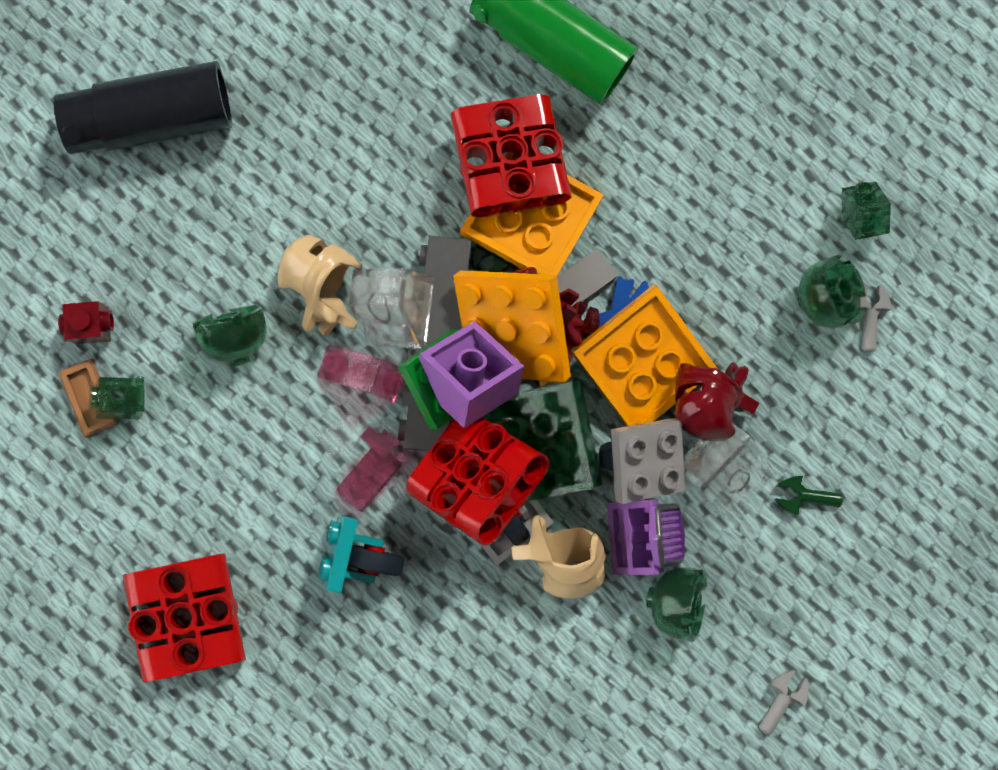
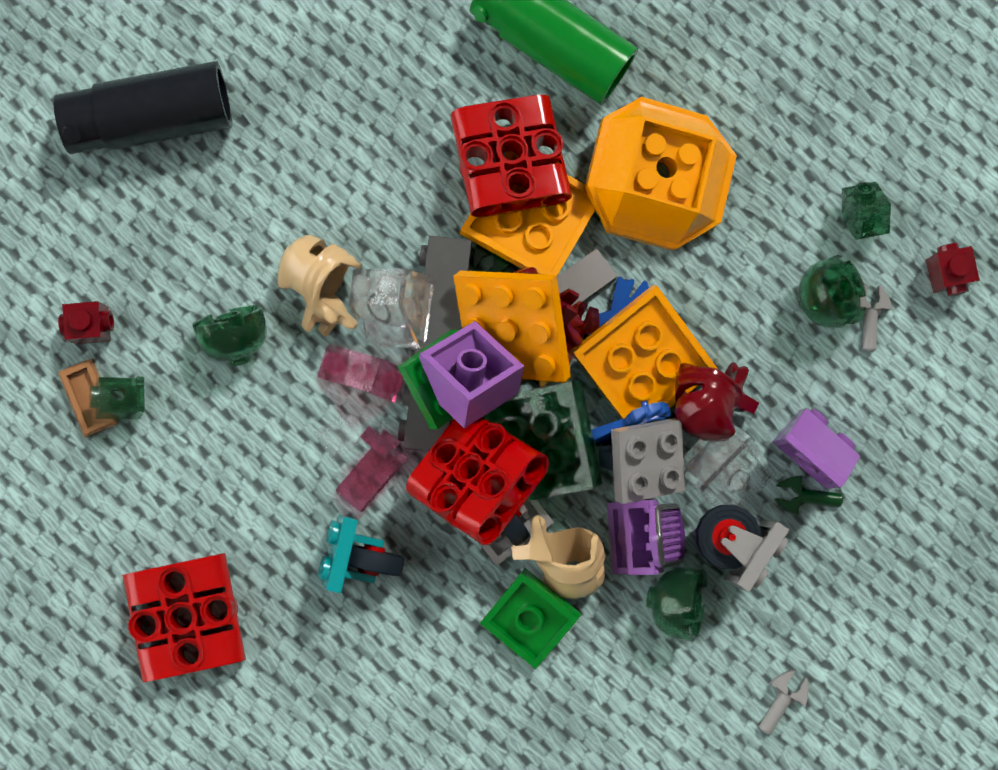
(530, 618): none -> green plate
(631, 192): none -> light orange piece
(644, 414): none -> blue piece
(735, 541): none -> plate
(818, 449): none -> medium lavender slope
(952, 269): none -> dark red brick

